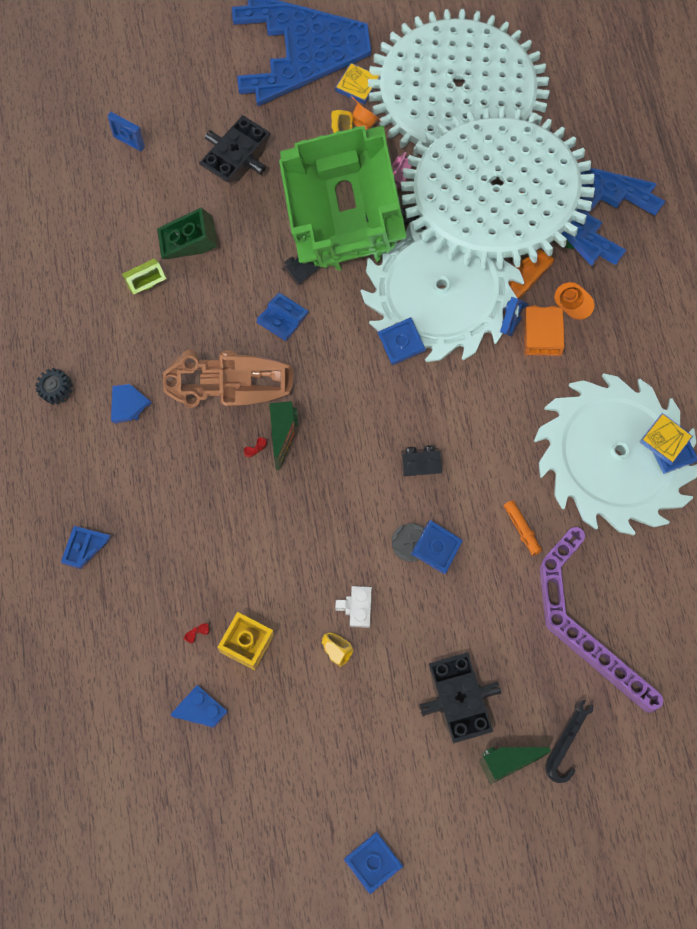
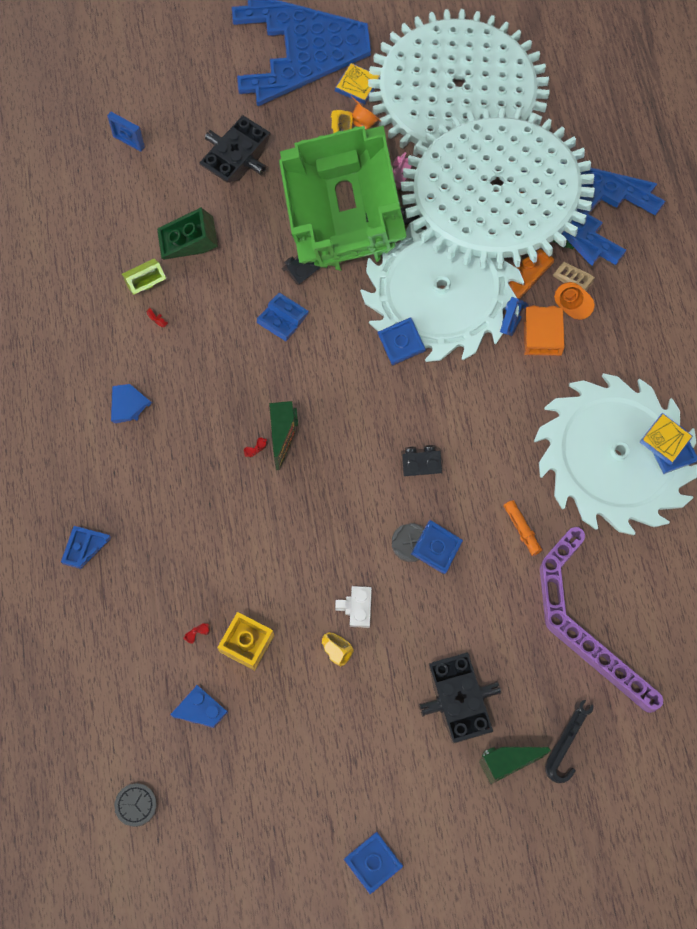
(54, 386): black wheel -> none
(135, 805): none -> dark grey tile
(157, 319): none -> red piece
(228, 378): nougat piece -> none
(582, 276): none -> tan slope

